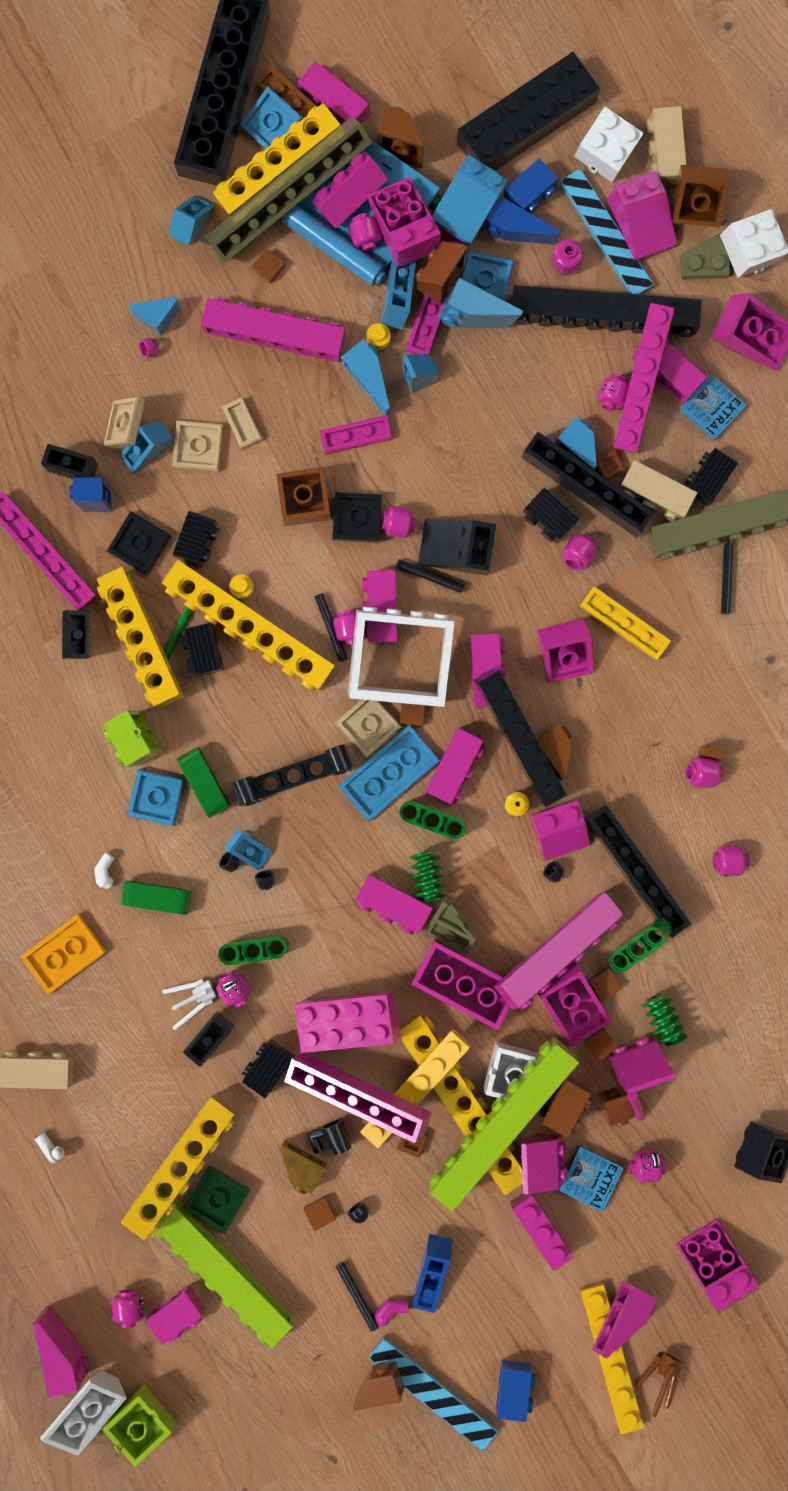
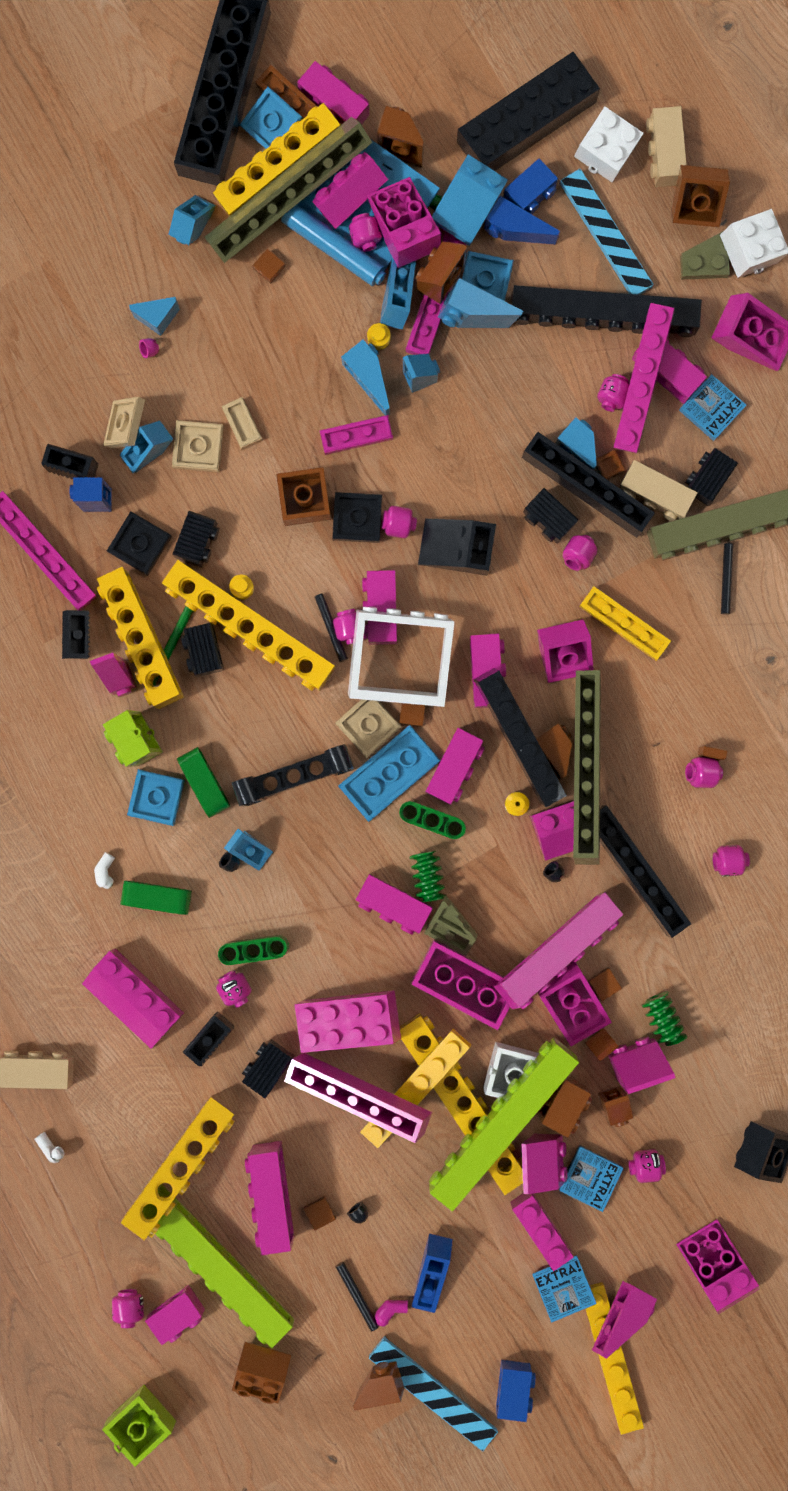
(60, 1355): dark pink slope -> none
(63, 953): light orange tile -> none
(86, 1413): white slope -> none
(114, 674): none -> dark pink slope
(132, 997): none -> dark pink slope
(203, 993): white plant -> none
(216, 1199): dark green plate -> none
(261, 1373): none -> dark orange slope
(265, 880): black hinge -> none
(270, 1197): none -> dark pink brick
(273, 329): dark pink brick -> none
(302, 1168): pearl gold slope -> none
(335, 1136): black piece -> none
(413, 1148): dark orange tile -> none
(430, 576): black bar -> none
(564, 1289): none -> dark azure tile
(567, 256): dark pink head -> none
(587, 768): none -> olive brick
(636, 1106): dark pink bar -> none
(643, 215): dark pink slope -> none
(647, 938): green beam -> none
(669, 1368): dark orange plant -> none

